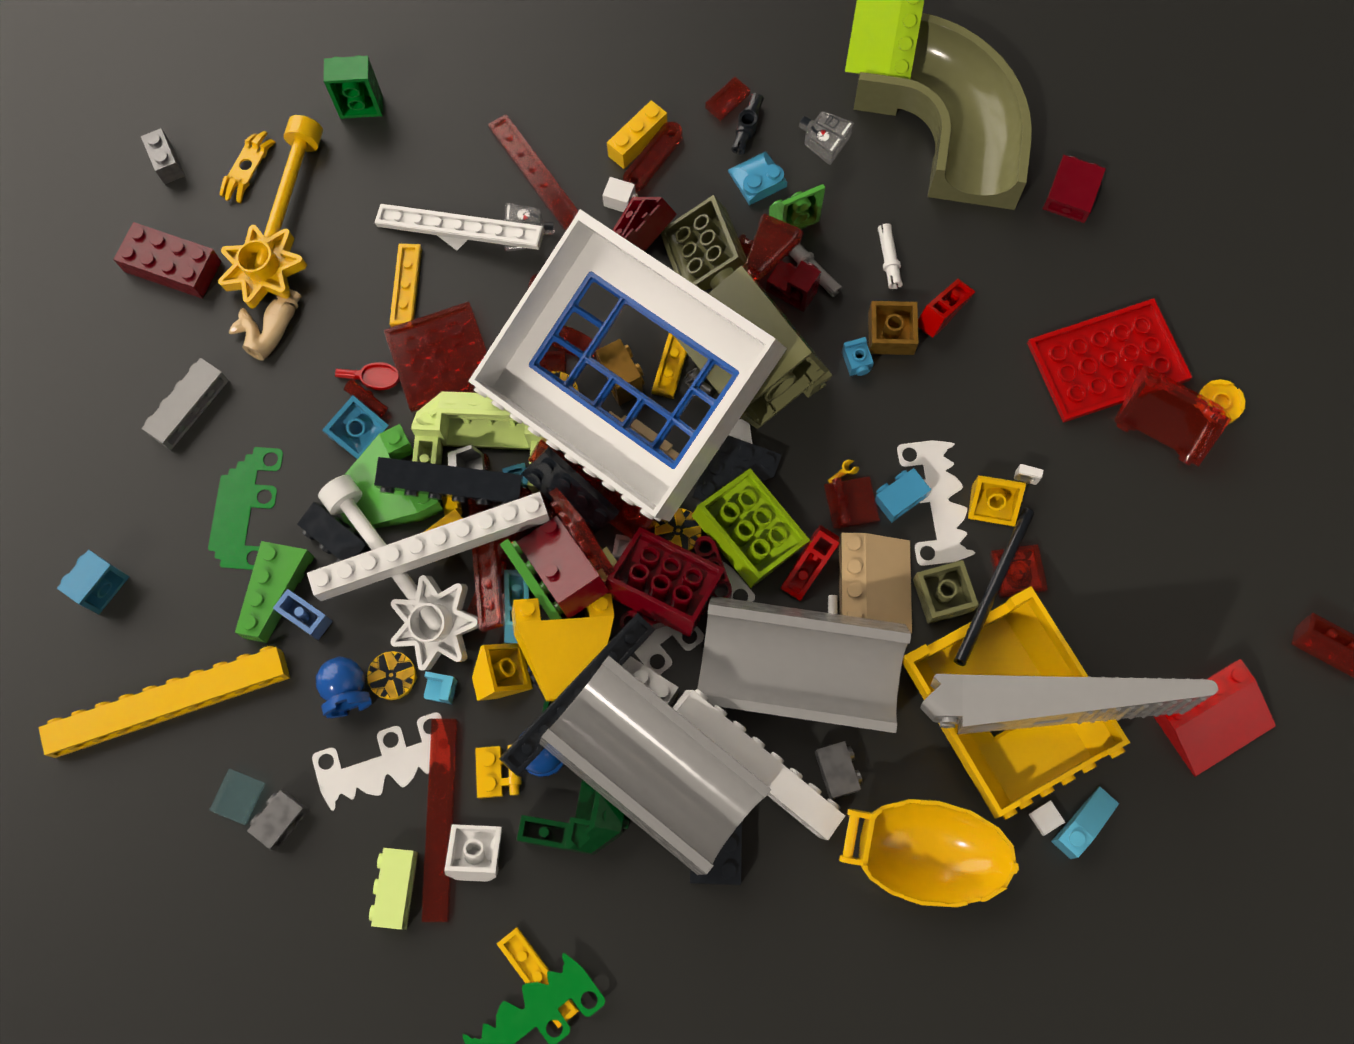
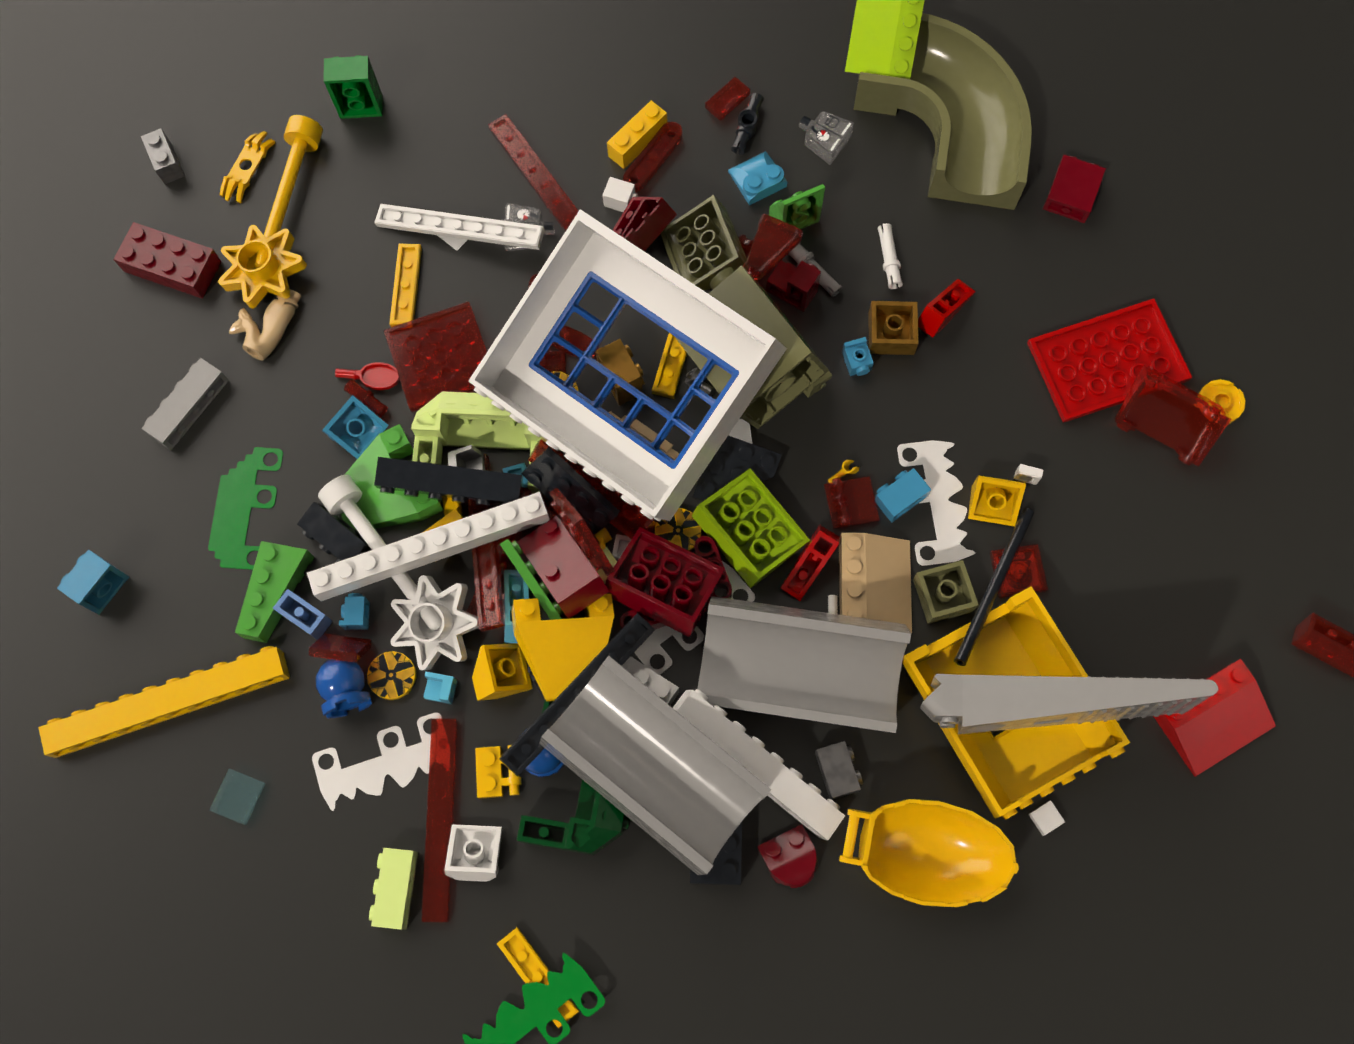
(277, 820): flat silver brick -> none
(340, 647): none -> clear red tile
(355, 612): none -> dark azure brick
(603, 537): none -> yellow hand
(790, 857): none -> dark red slope
(1085, 824): medium azure slope -> none

